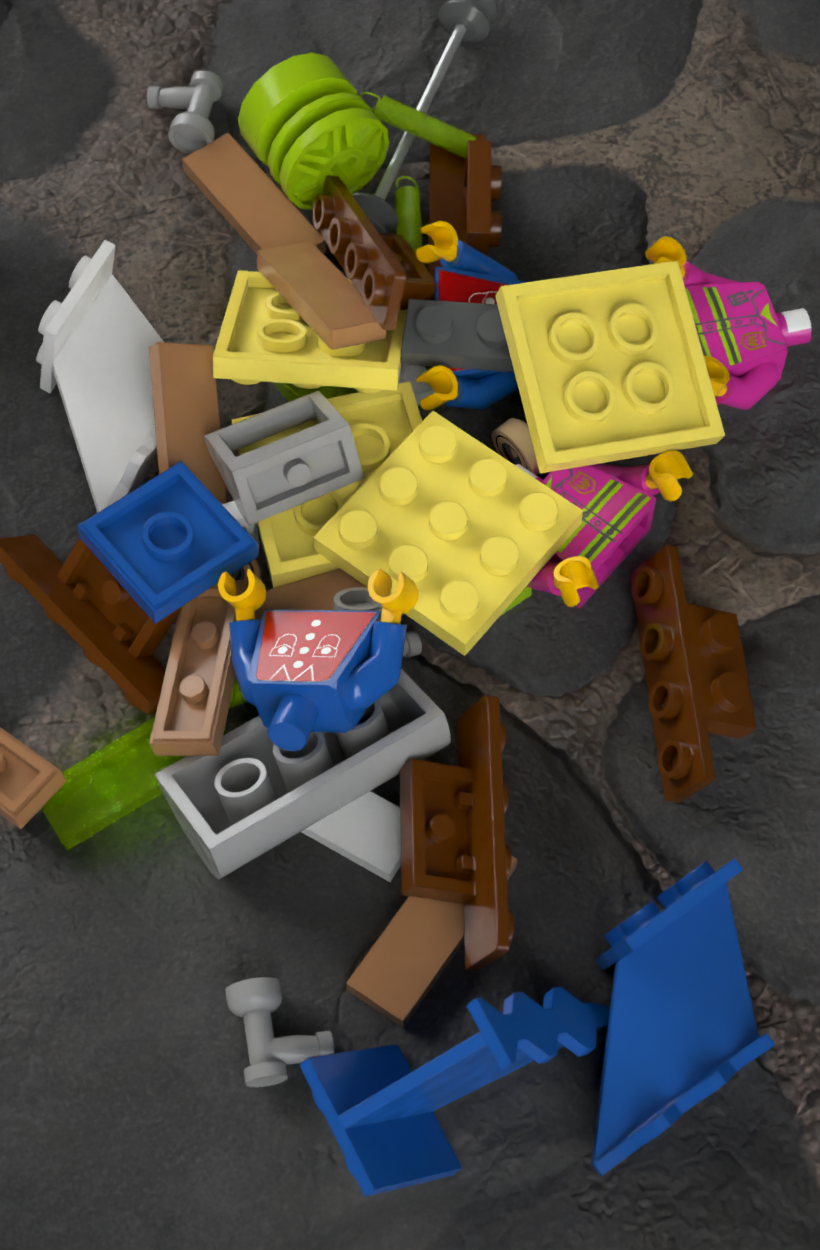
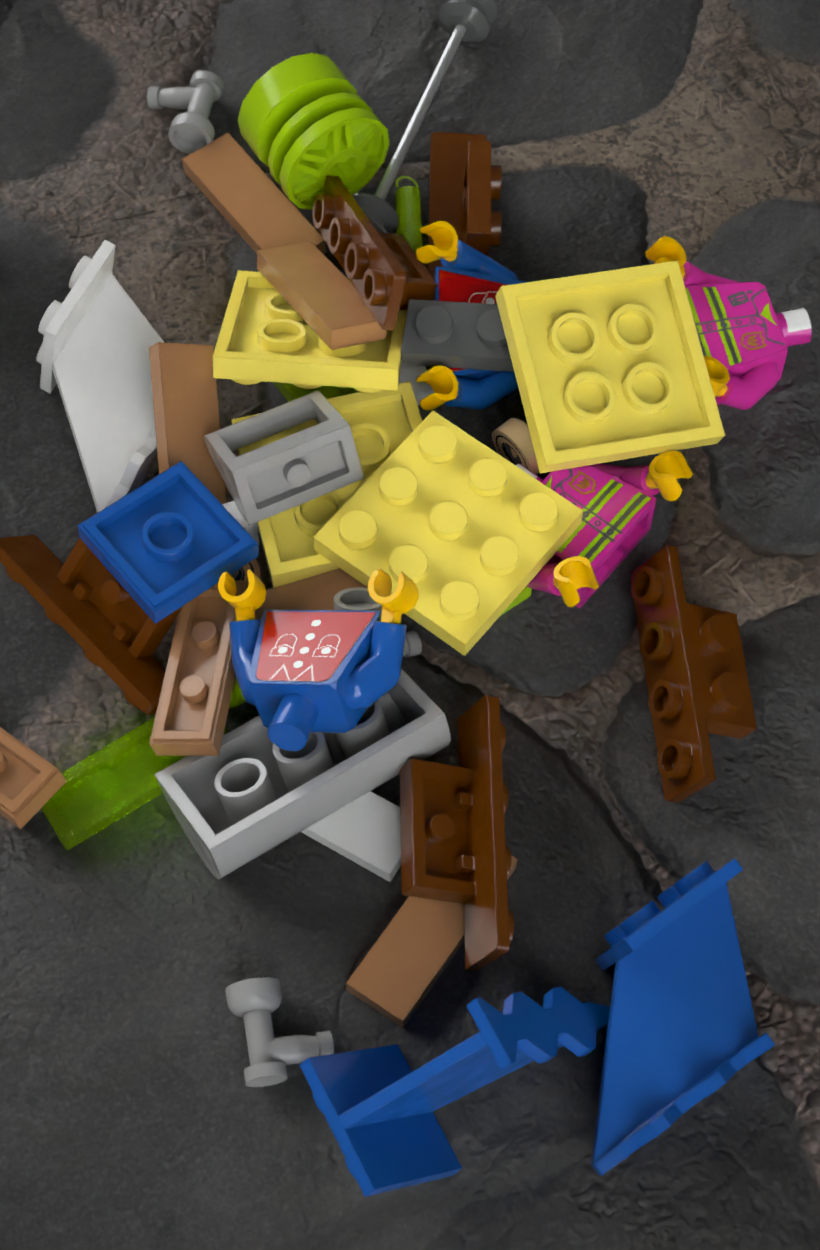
(421, 125): lime piece -> none

